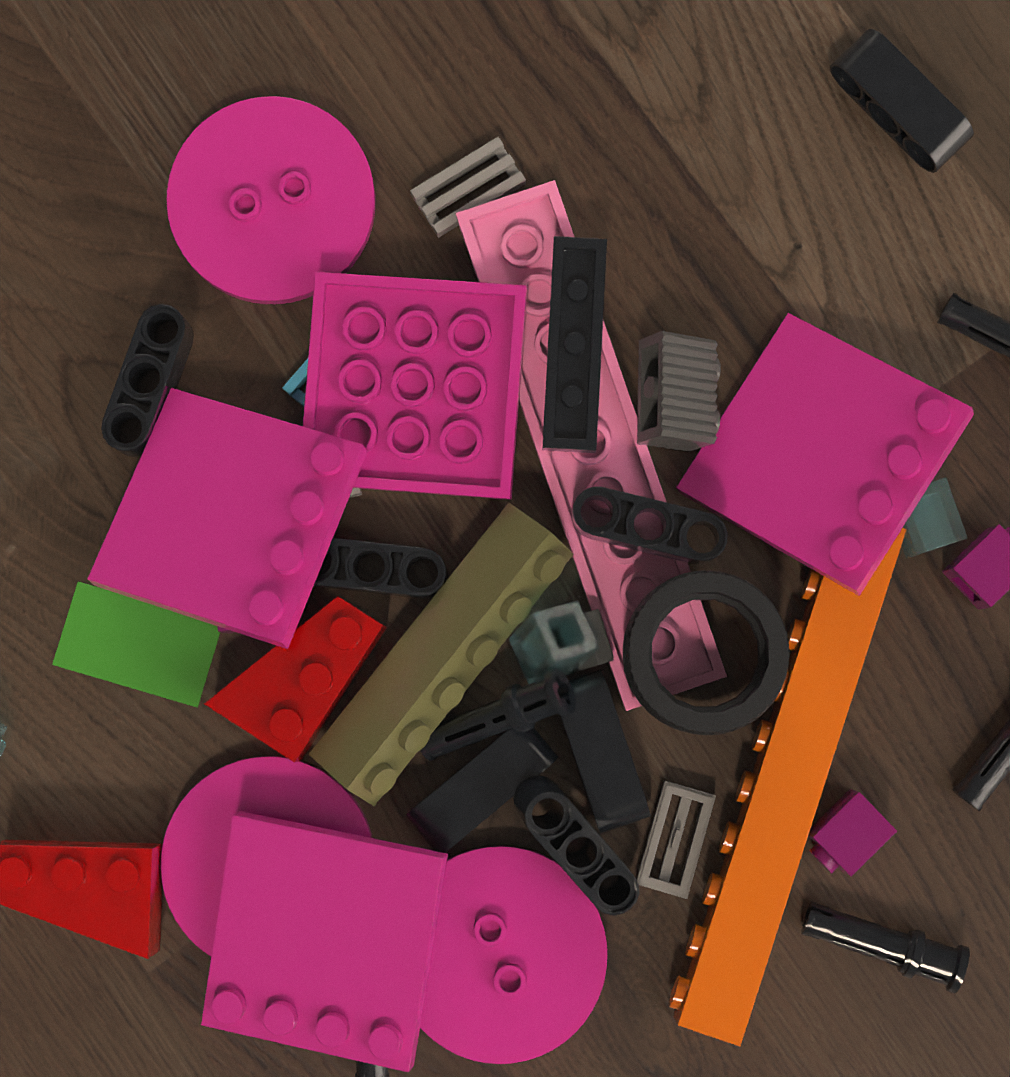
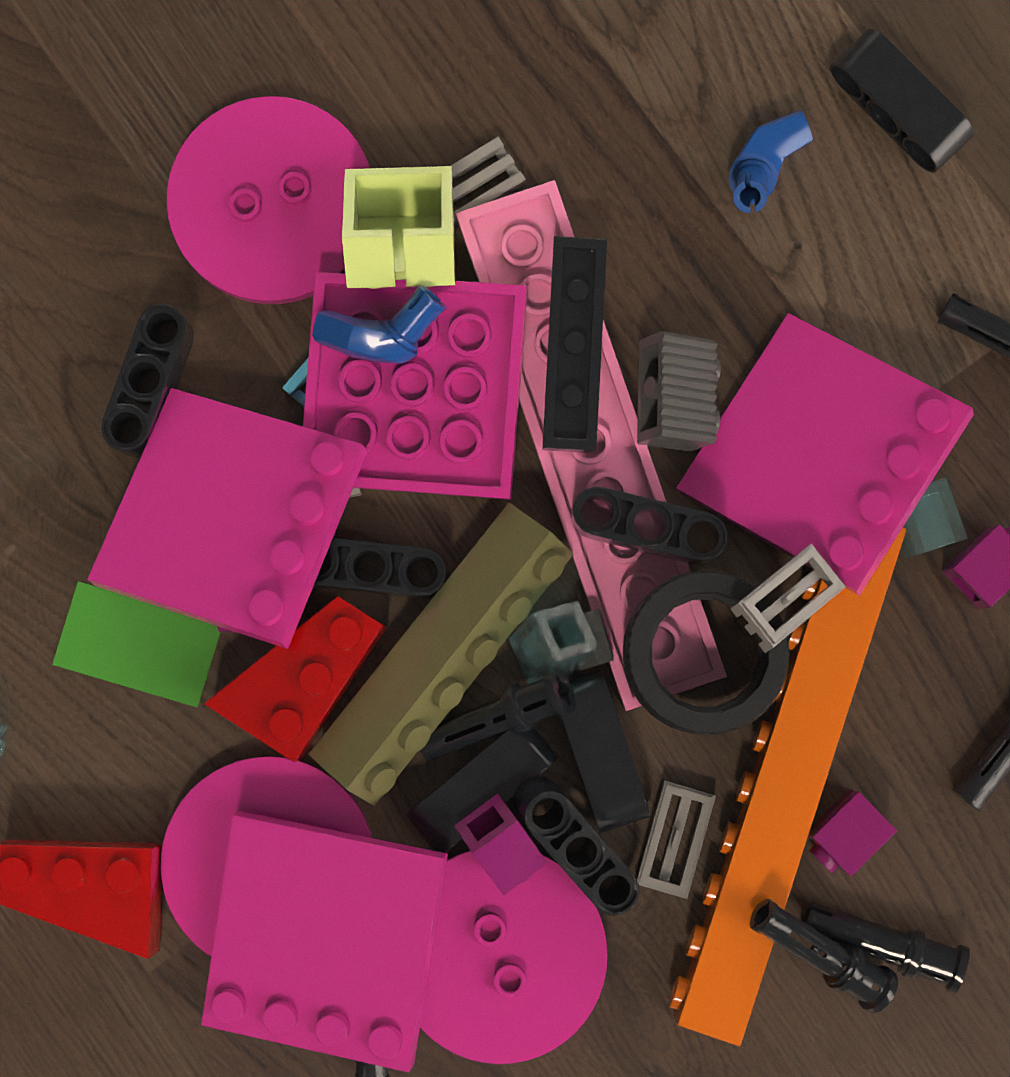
(377, 339): none -> blue arm
(398, 227): none -> yellowish green piece
(500, 844): none -> magenta brick
(759, 621): none -> light grey tile
(761, 159): none -> blue arm
(778, 925): none -> black pin

